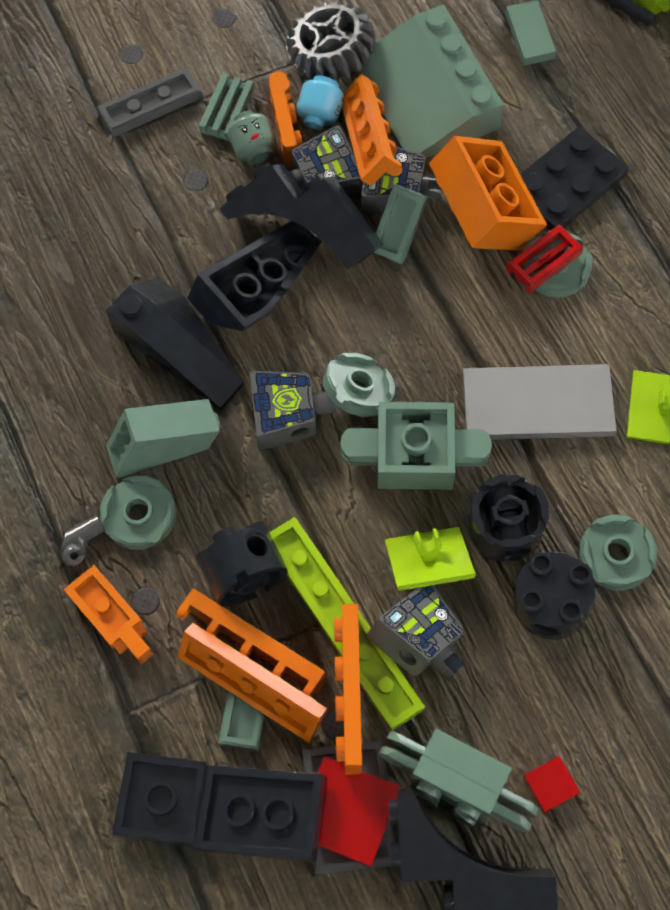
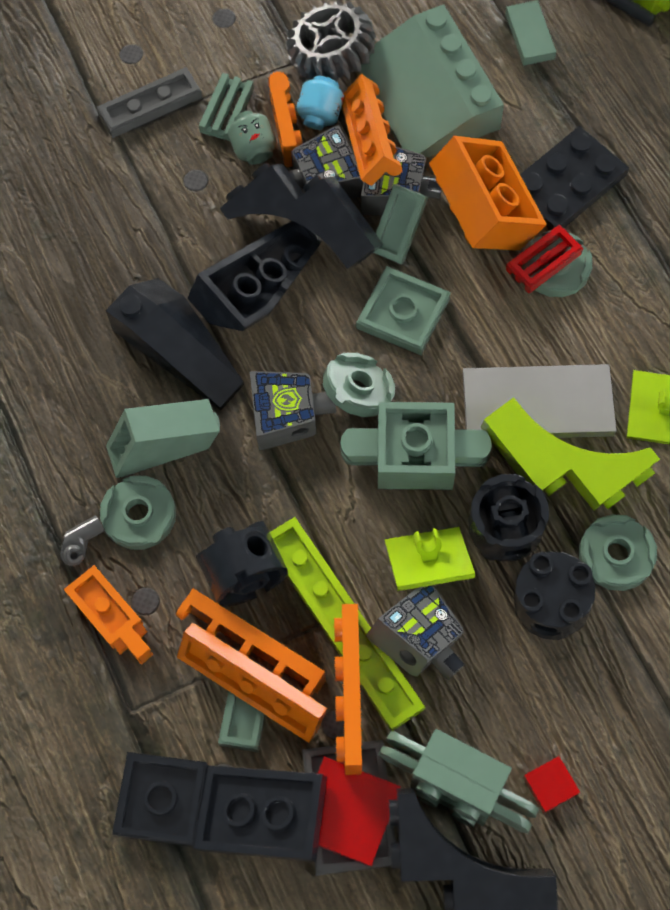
(403, 310): none -> sand green tile
(547, 459): none -> lime arch

